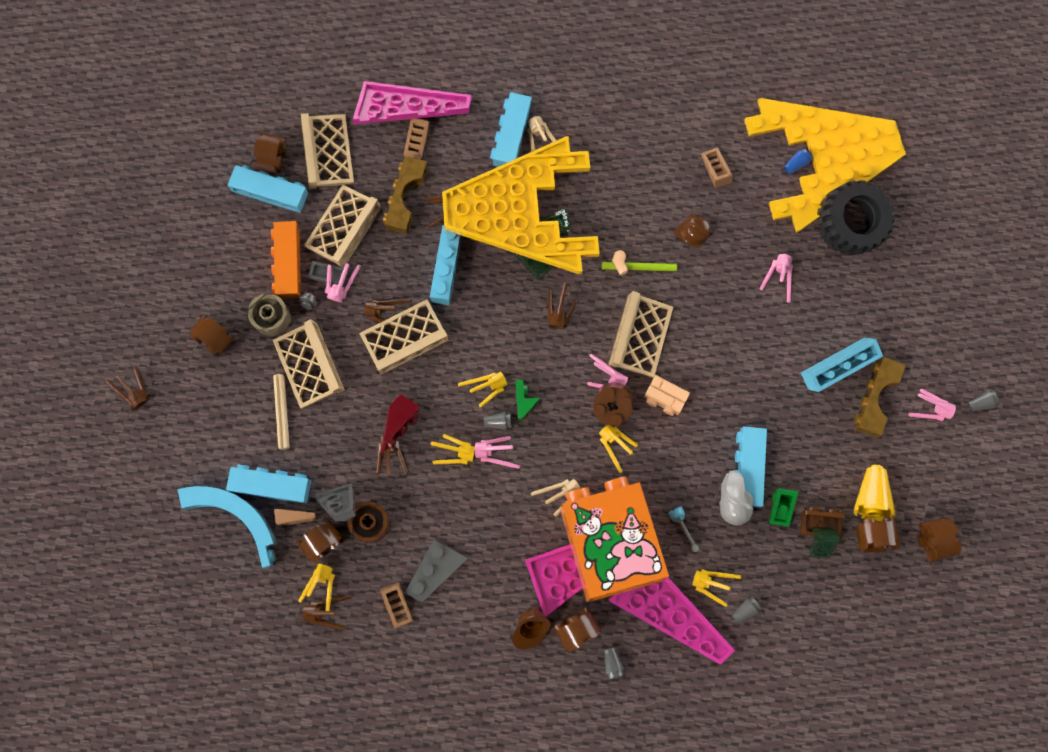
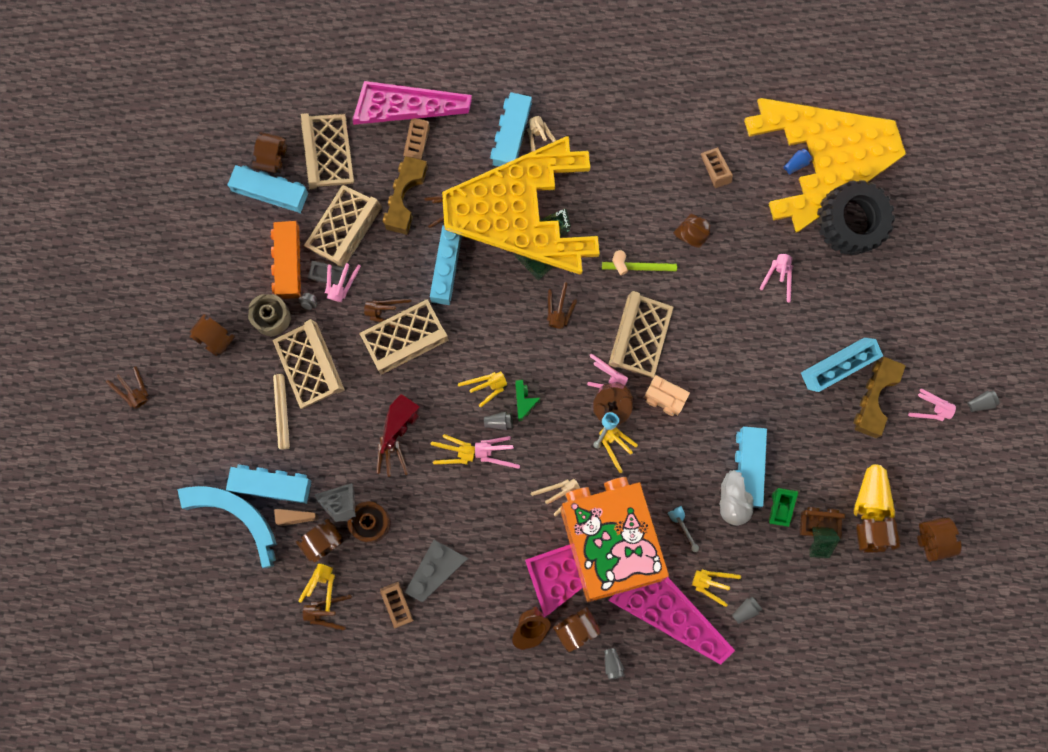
(608, 425): none -> medium azure hinge

